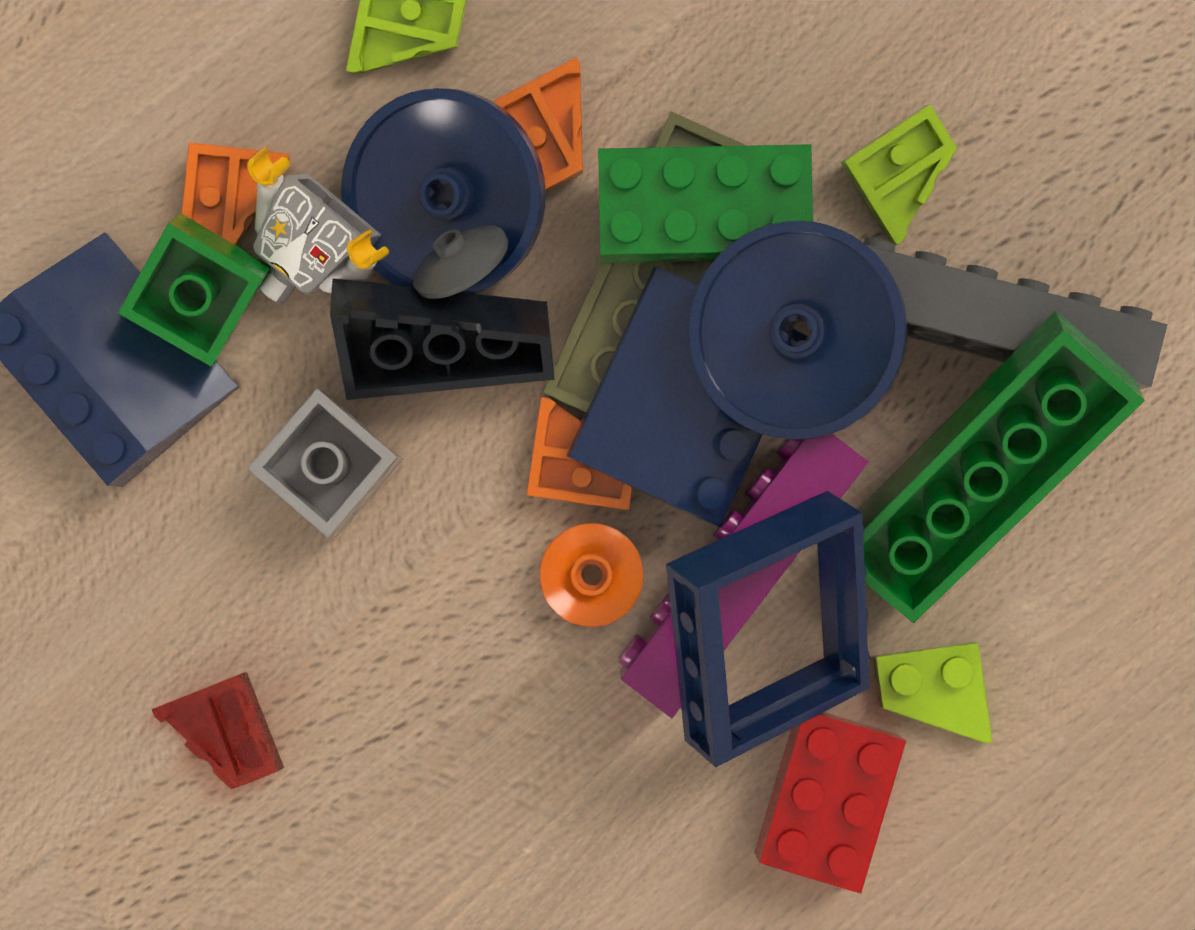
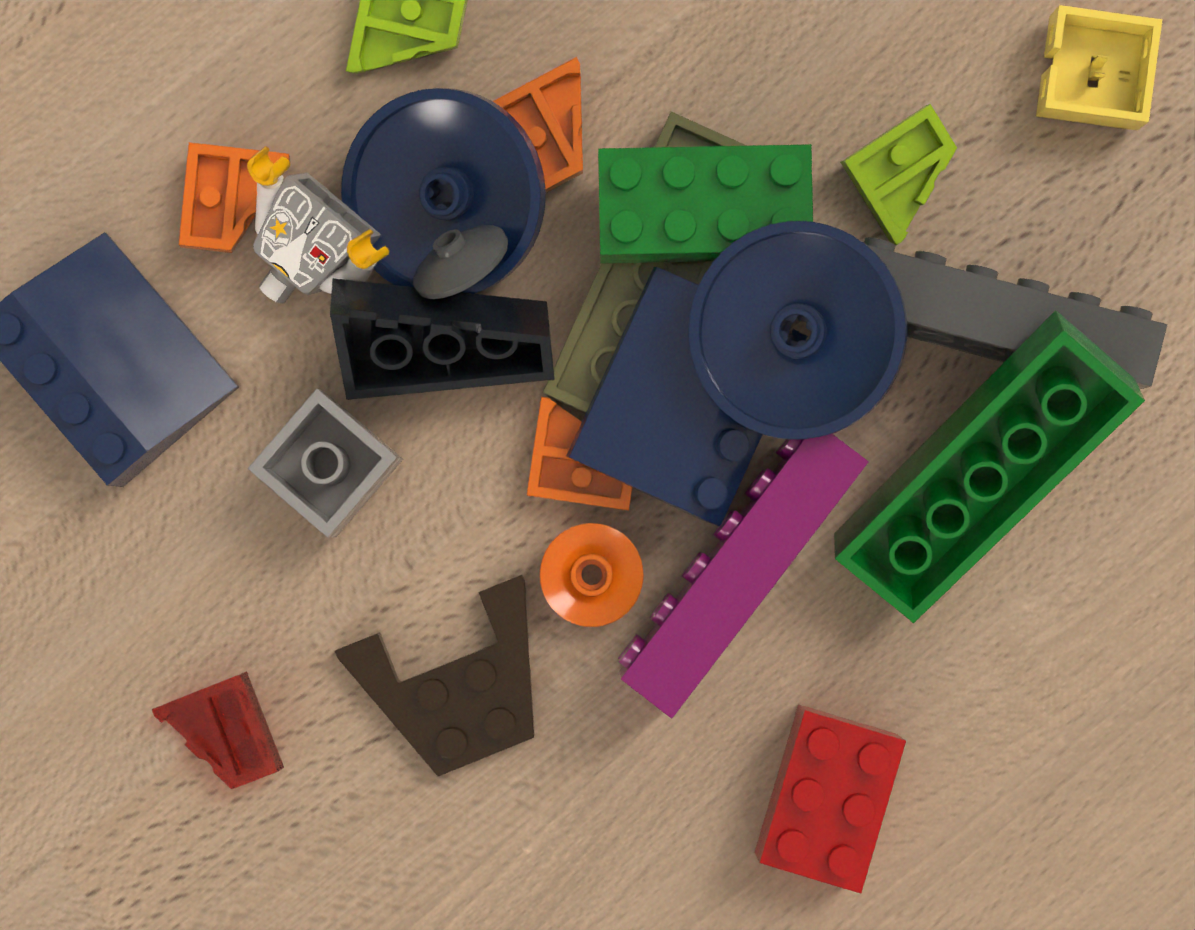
(194, 289): green brick -> none
(464, 705): none -> dark brown wing
(730, 730): dark blue window -> none
(937, 688): lime wing -> none
(1123, 67): none -> light yellow piece

